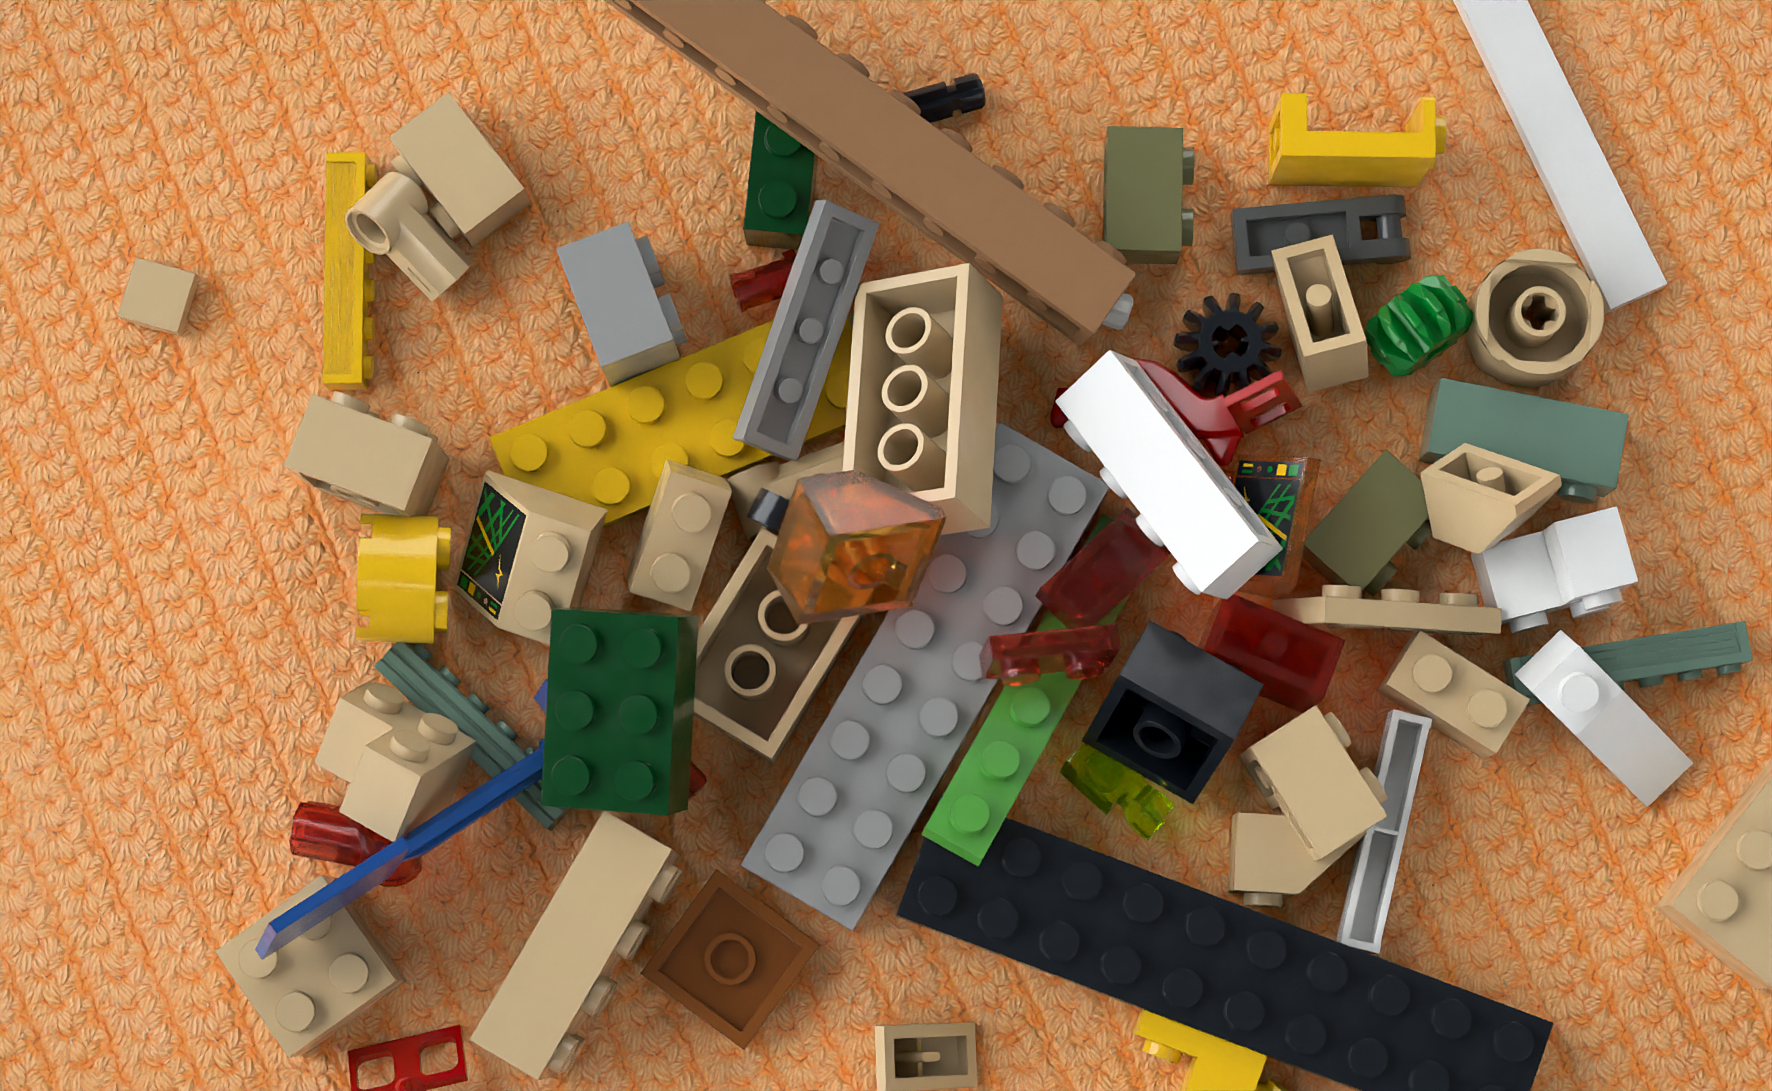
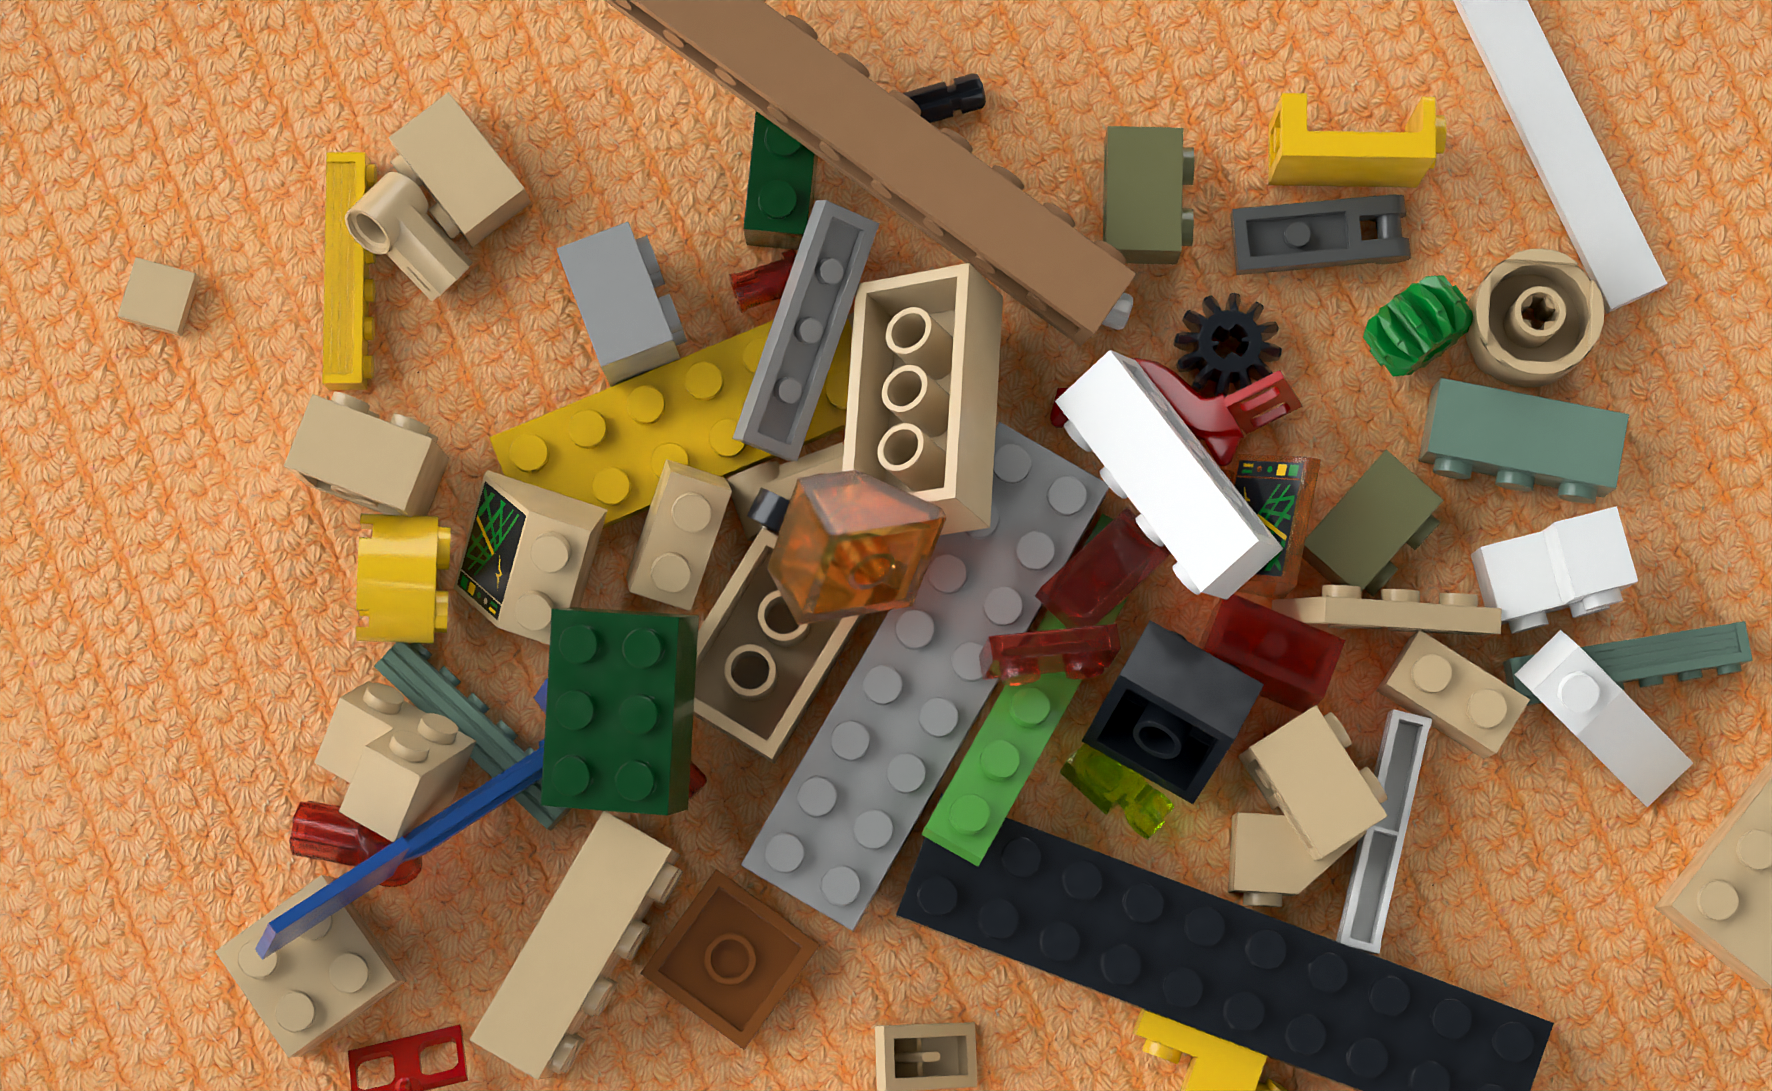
(1321, 314): tan slope -> none
(1482, 496): tan slope -> none

